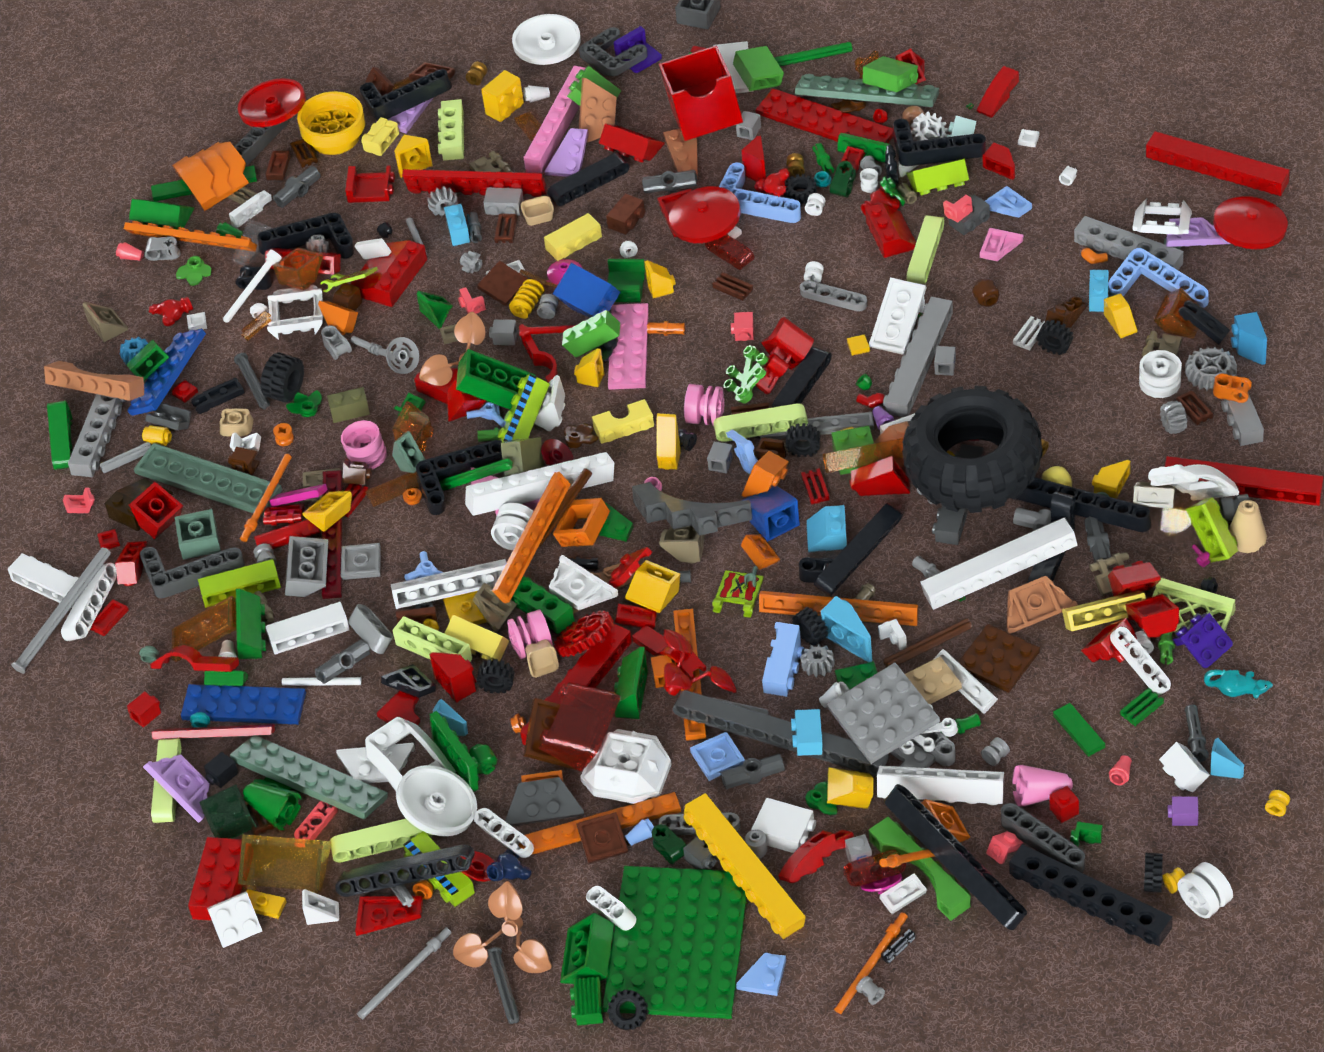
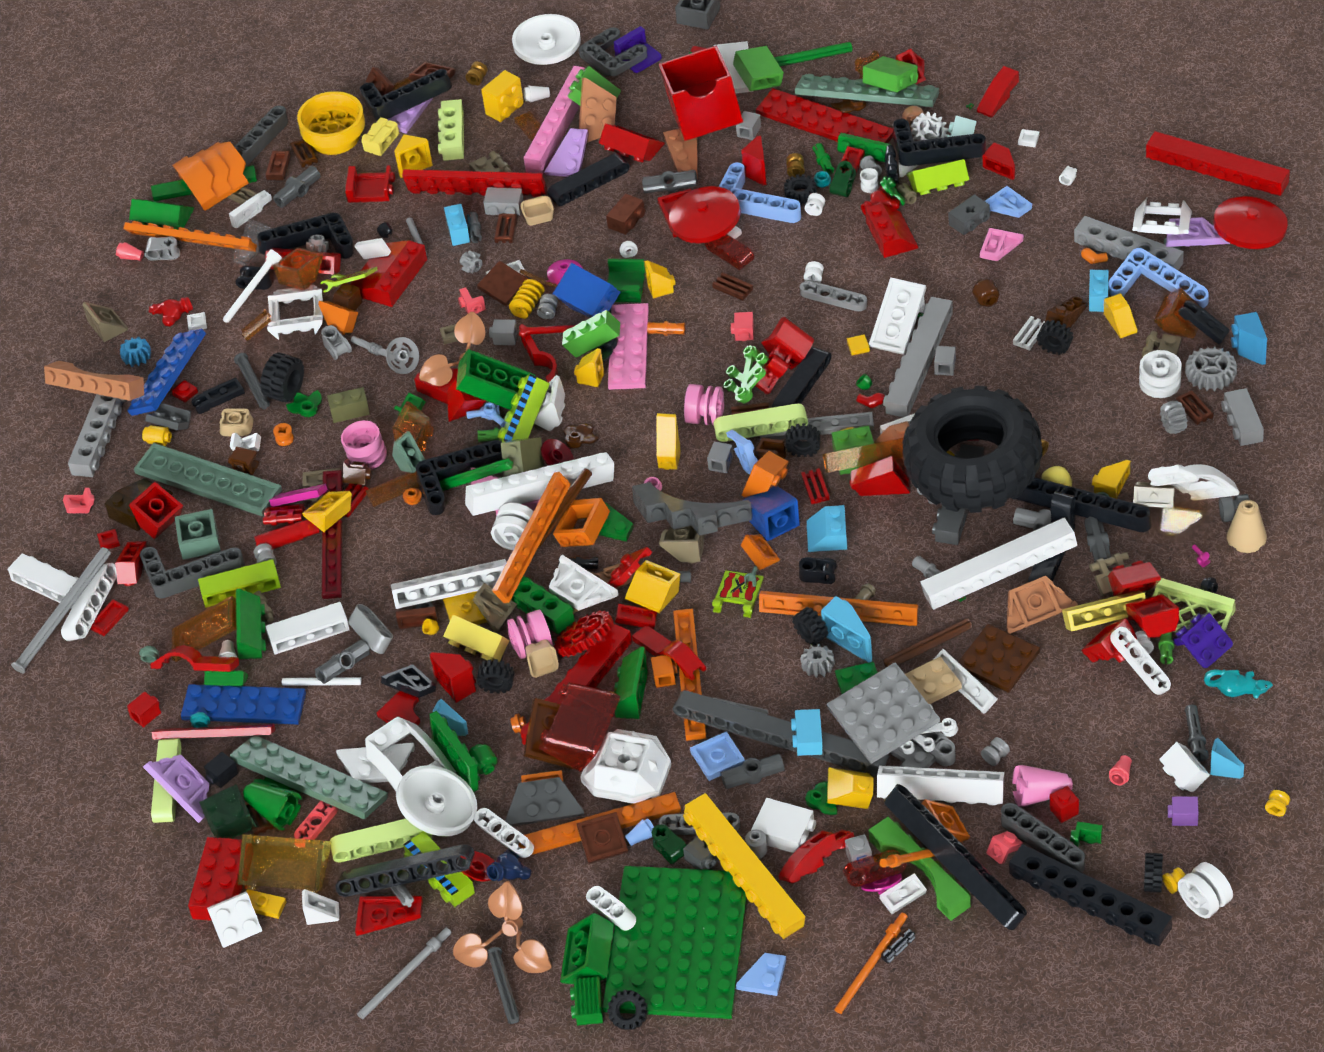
(60, 433): green beam -> none
(124, 458): light grey axle -> none
(147, 360): green brick -> none
(194, 270): bright green plate -> none
(225, 228): green cone -> none
(251, 523): orange bar -> none
(257, 309): white plate -> none
(271, 102): red dish -> none
(306, 566): light grey slope -> none
(360, 561): light grey plate -> none
(423, 569): light blue piece -> none
(424, 889): orange plate -> none
(426, 640): yellowish green brick -> none
(433, 307): green slope -> none
(441, 199): light grey gear -> none
(573, 237): light yellow brick -> none
(612, 428): light yellow arch -> none
(677, 680): red plant -> none
(686, 439): black wheel -> none
(774, 183): red animal -> none
(783, 660): light blue wedge -> none
(833, 692): white cone -> none
(858, 549): black beam -> none
(870, 990): light grey bush -> none
(880, 112): red hinge -> none
(881, 416): medium lavender cone -> none
(894, 631): white bracket -> none
(925, 249): yellowish green beam -> none
(959, 209): coral bracket -> none
(967, 723): green pin -> none
(1079, 729): green tile -> none
(1149, 696): green tile -> none
(1212, 529): lime slope -> none
(1230, 387): orange piece -> none
(1265, 482): red brick -> none

